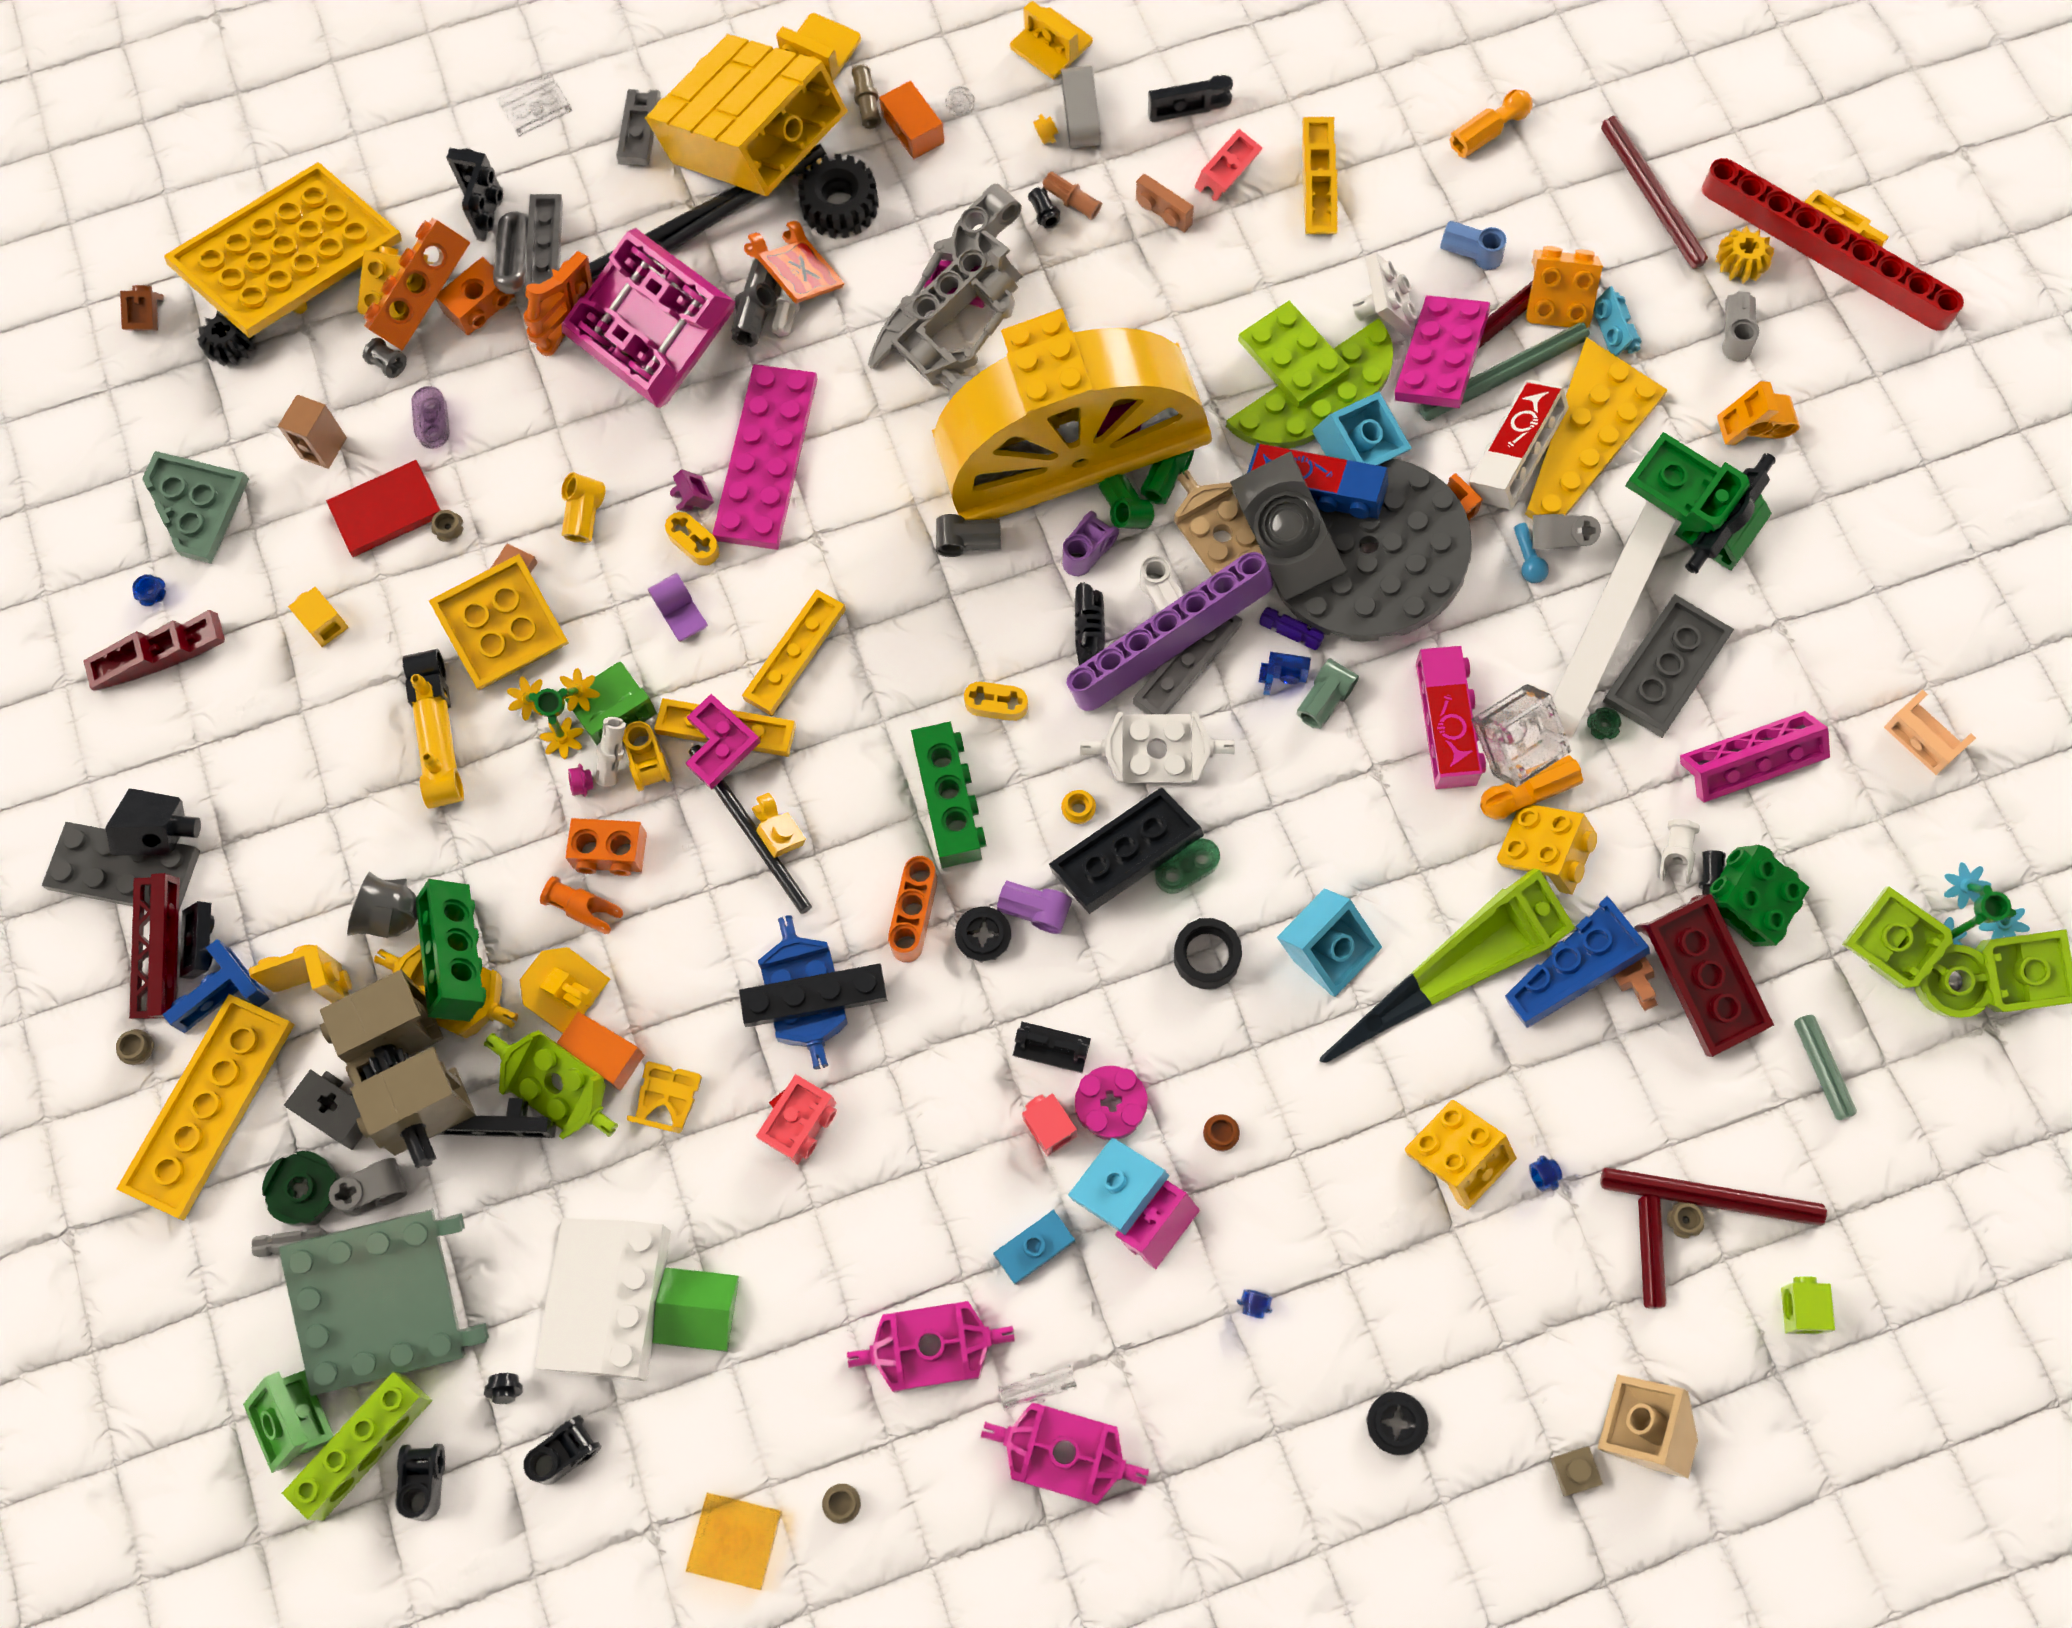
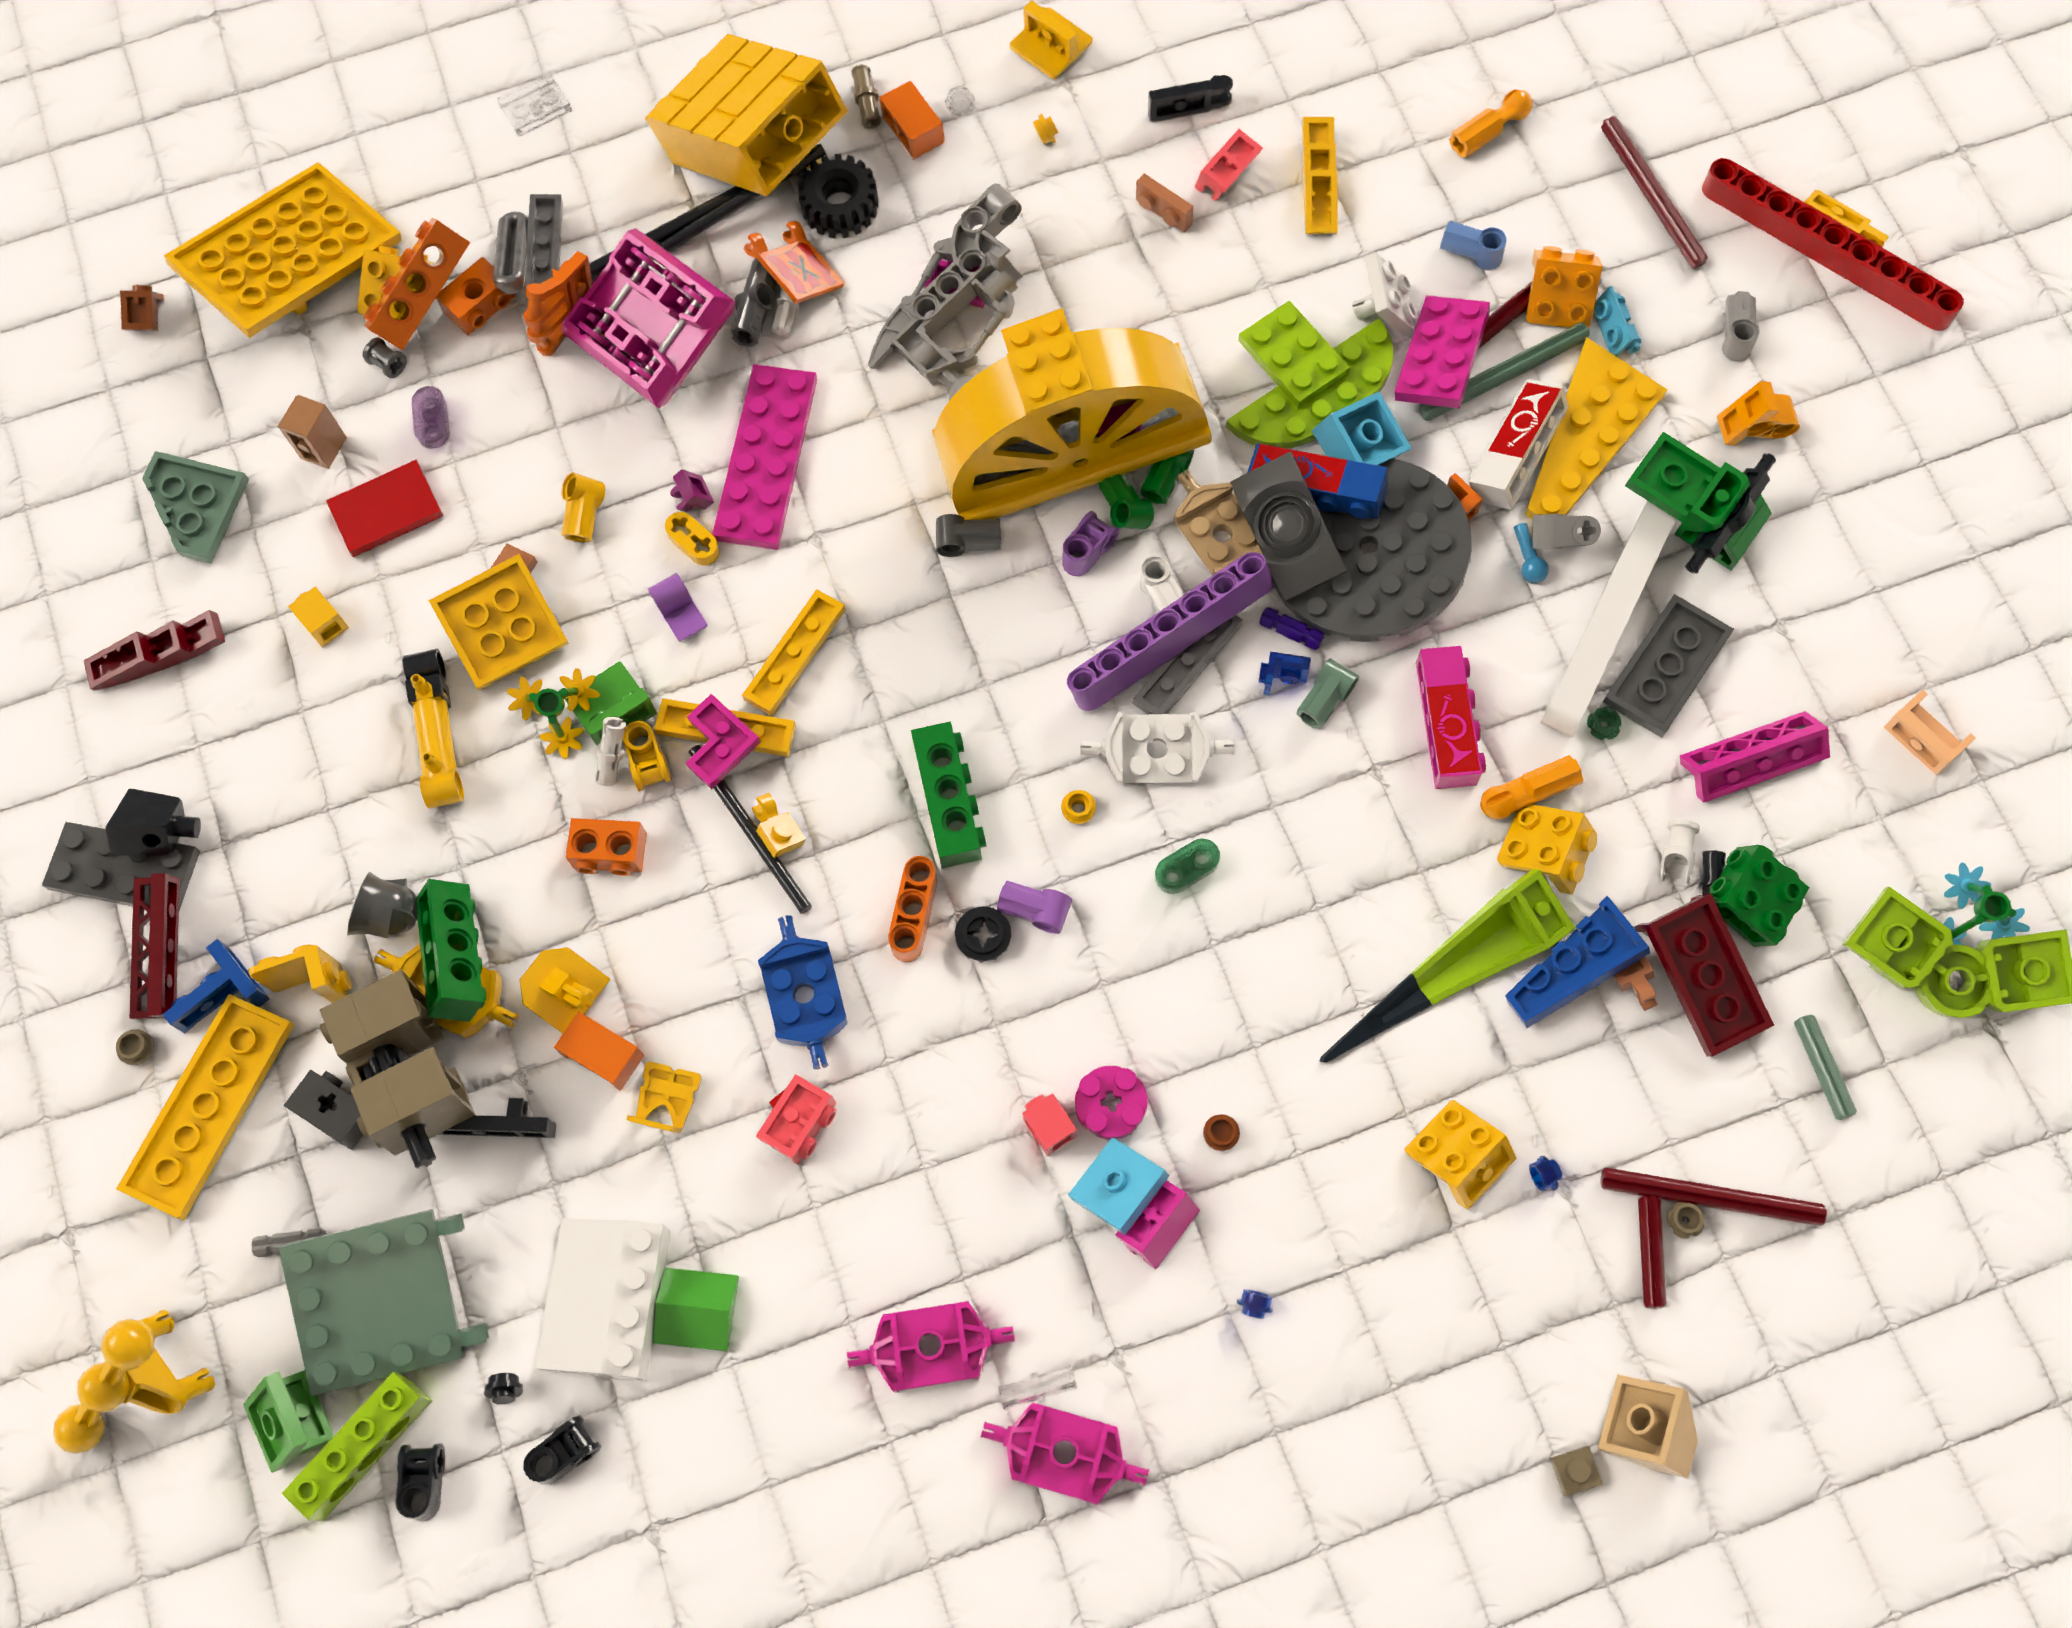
(130, 1374): none -> yellow connector
(144, 584): clear blue plate -> none
(195, 937): black plate -> none
(223, 340): black gear -> none
(279, 1191): dark green plate -> none
(374, 1186): light grey piece -> none
(443, 519): dark tan plate -> none
(478, 186): black bracket -> none
(528, 1074): lime plate -> none
(579, 904): orange piece -> none
(580, 780): dark pink plate -> none
(635, 133): flat silver plate -> none
(734, 1541): clear yellow tile -> none
(812, 995): black plate -> none
(821, 40): yellow bracket -> none
(841, 1503): dark tan plate -> none
(996, 701): yellow beam -> none
(1034, 1247): dark azure plate -> none
(1046, 212): black pin -> none
(1051, 1047): black hinge -> none
(1072, 195): nougat axle -> none
(1080, 106): light grey beam -> none
(1088, 622): black hinge -> none
(1126, 850): black plate -> none
(1217, 928): black tyre -> none
(1330, 941): medium azure slope -> none
(1411, 1412): black gear -> none
(1521, 735): clear container -> none
(1744, 254): yellow gear -> none
(1807, 1306): lime brick -> none

